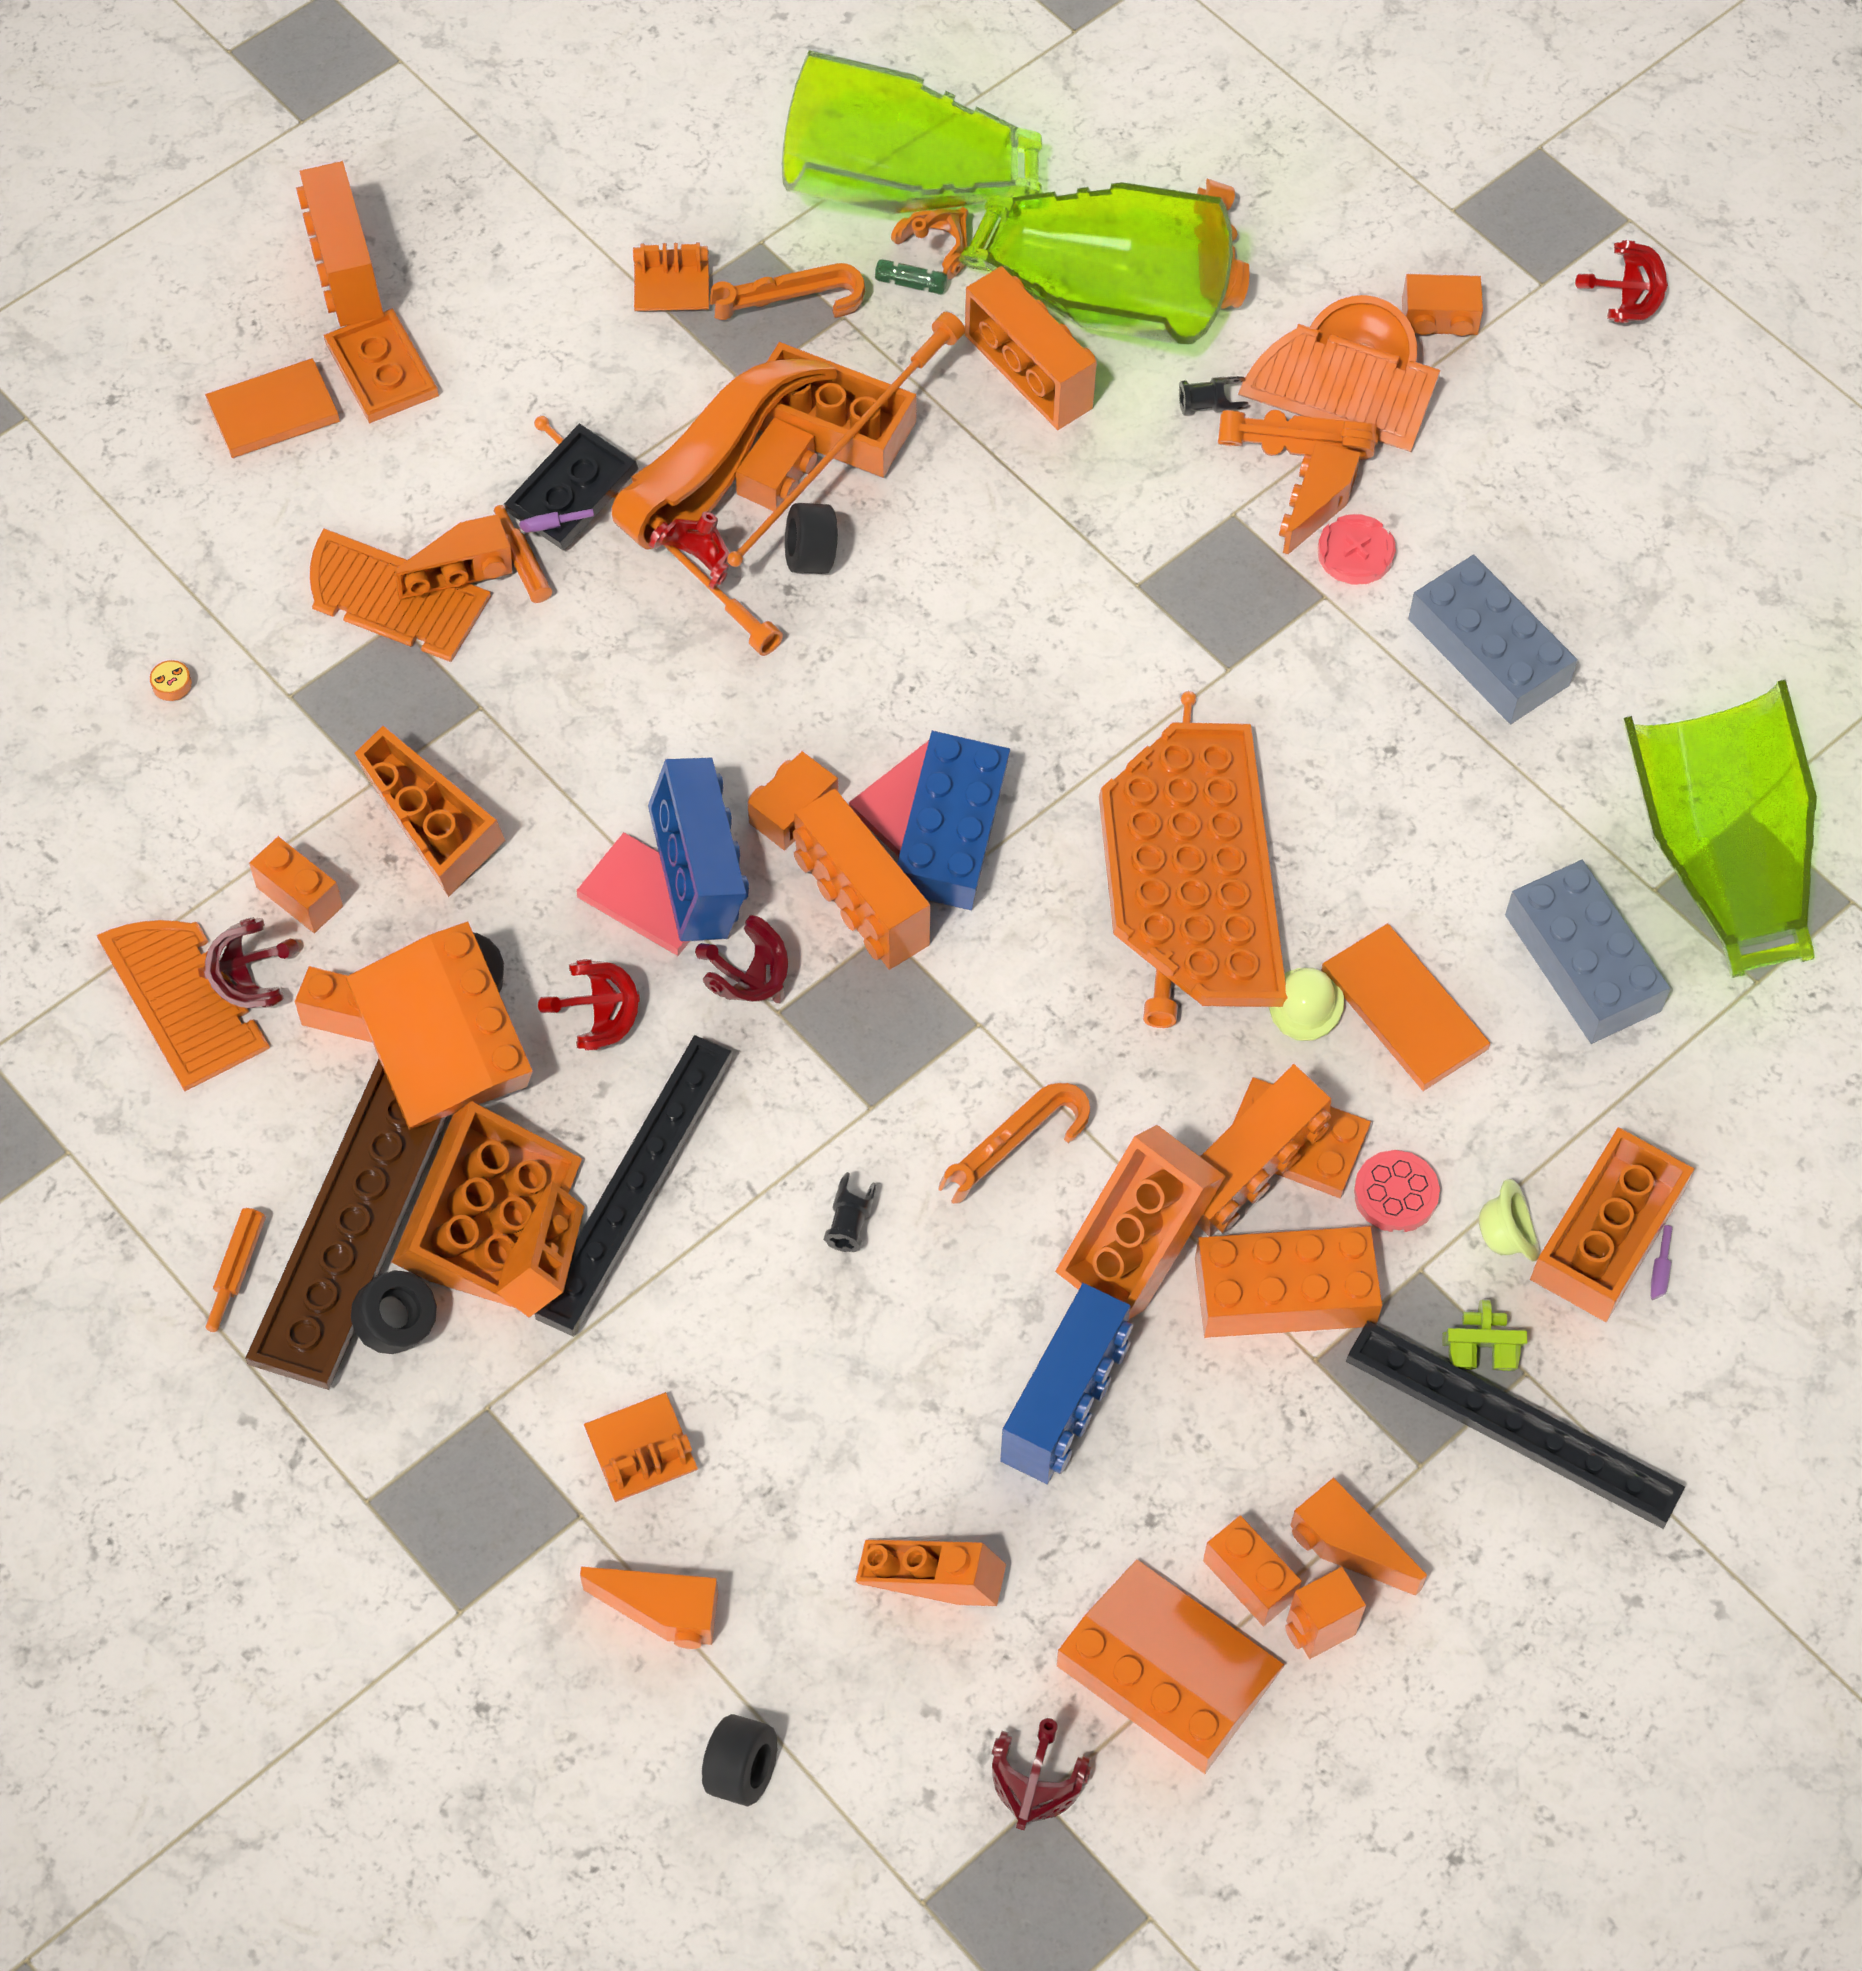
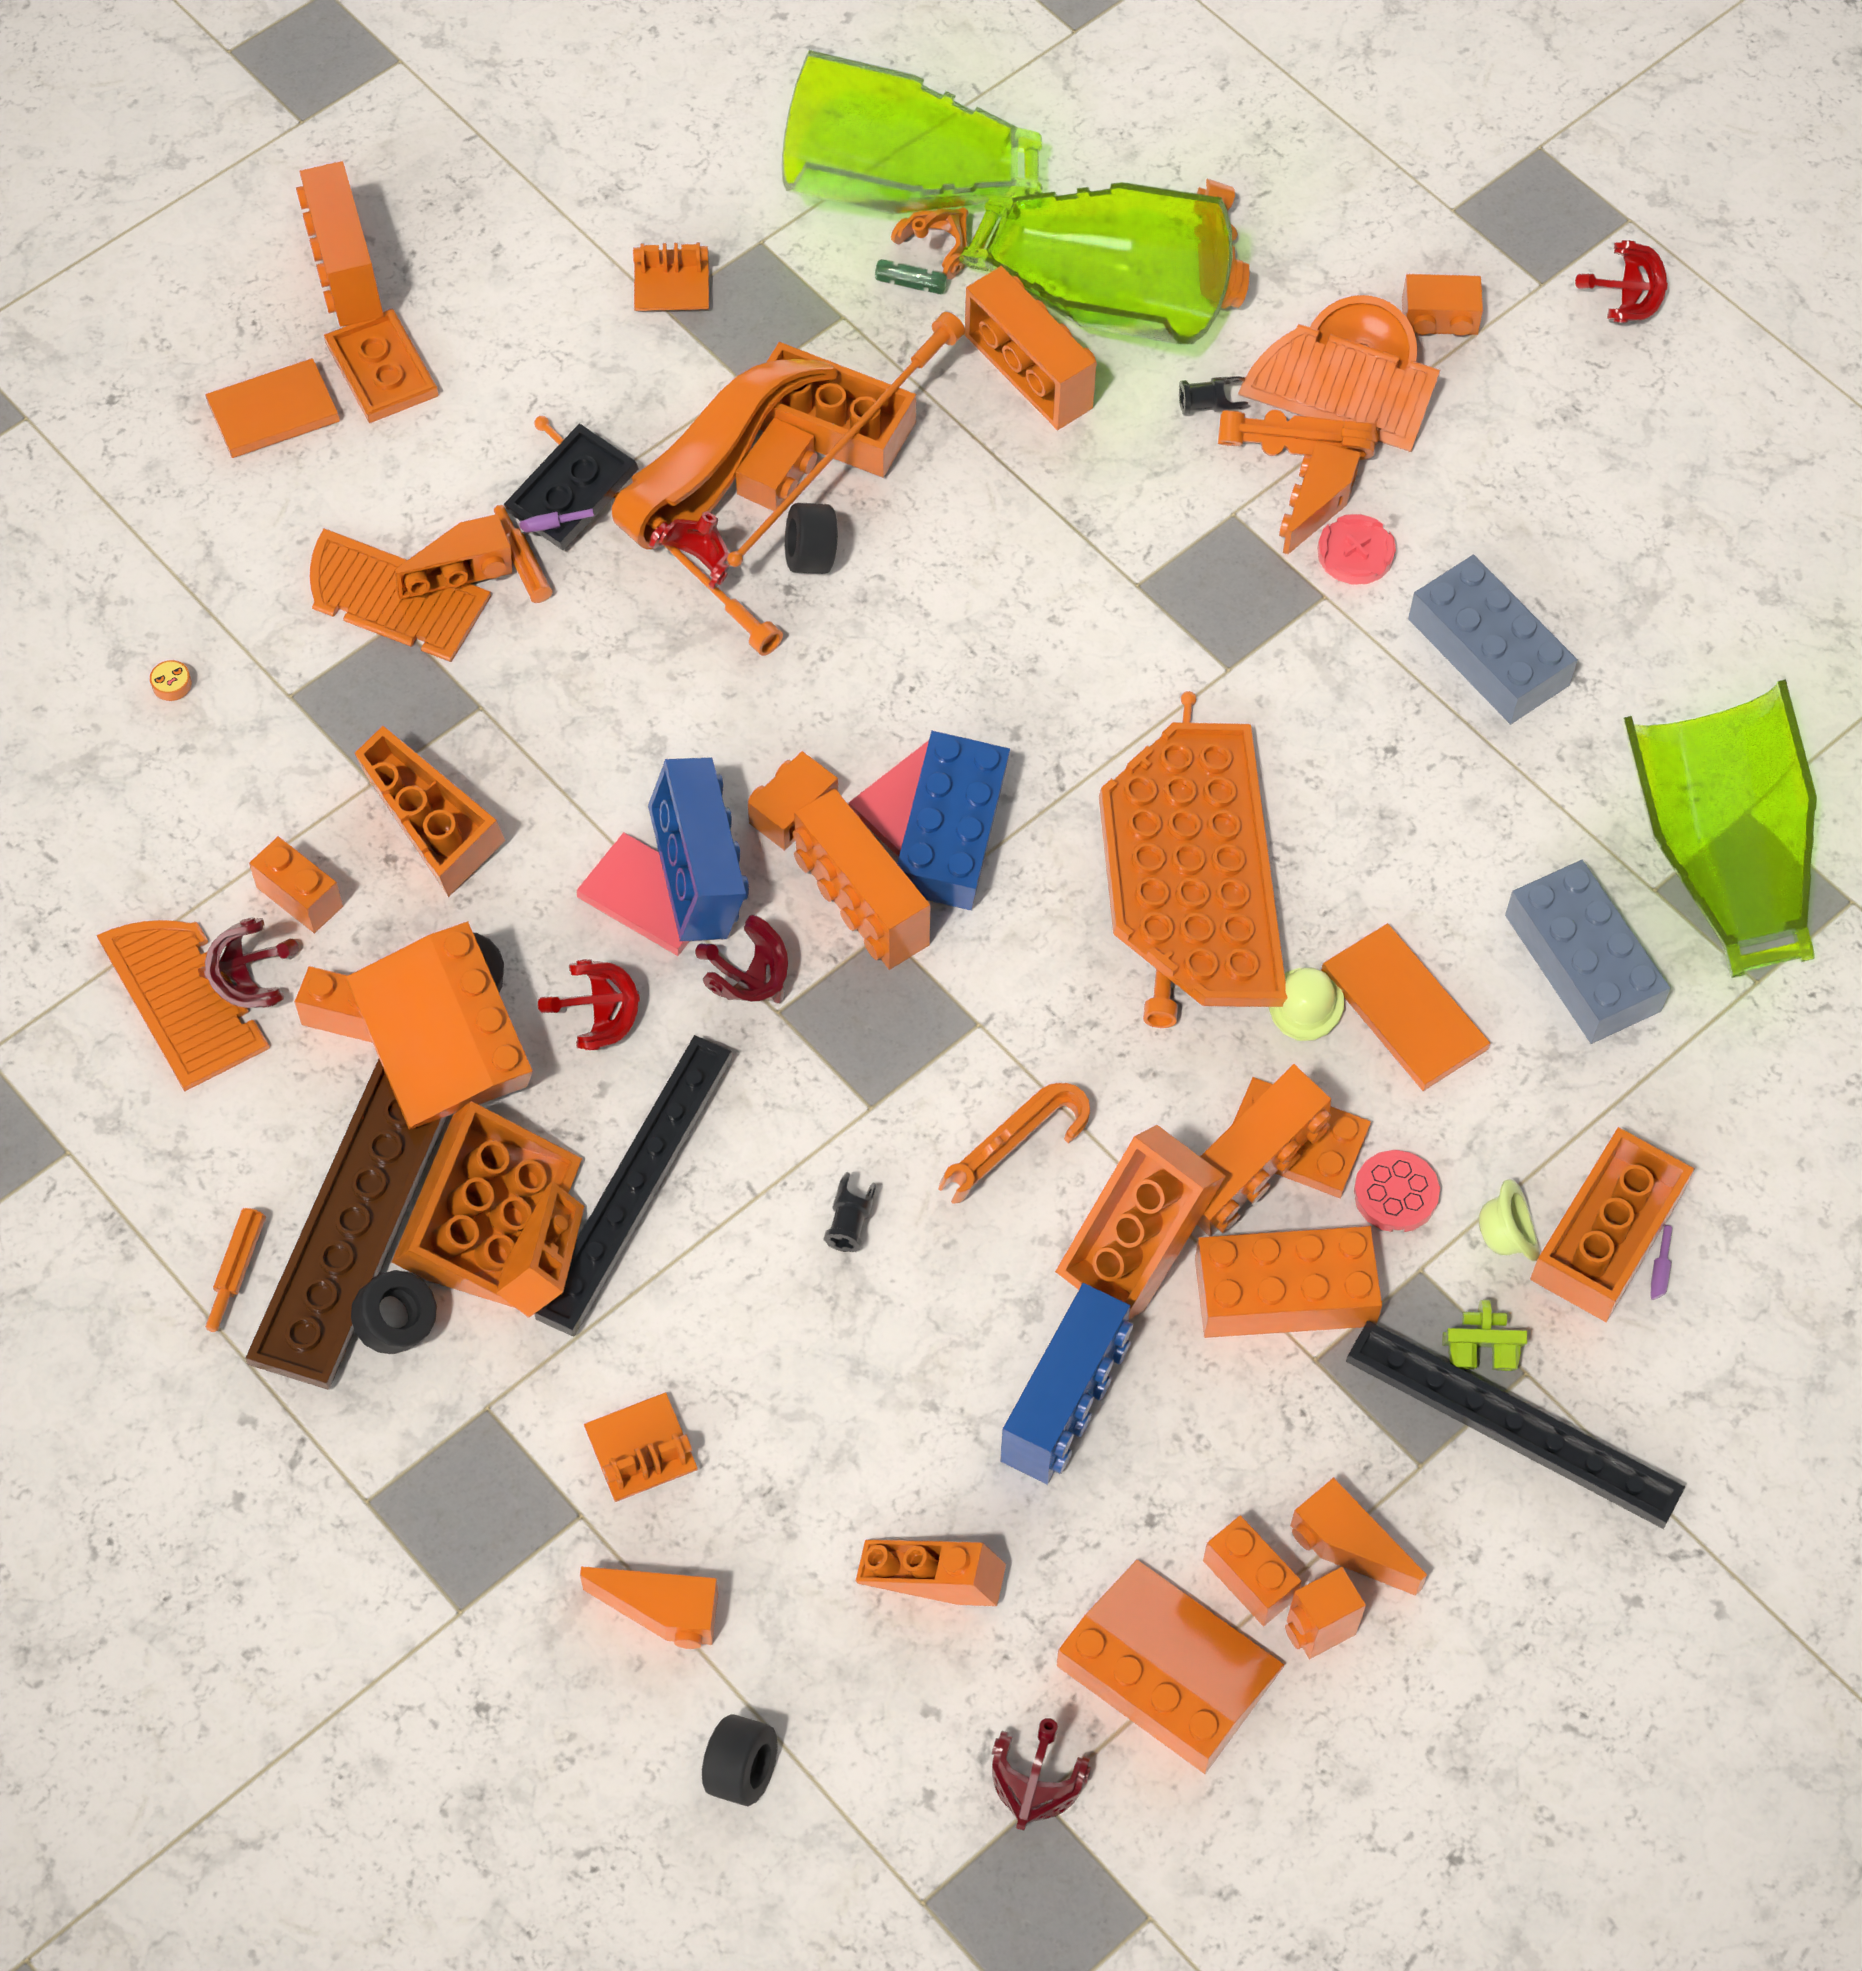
(787, 286): orange piece -> none

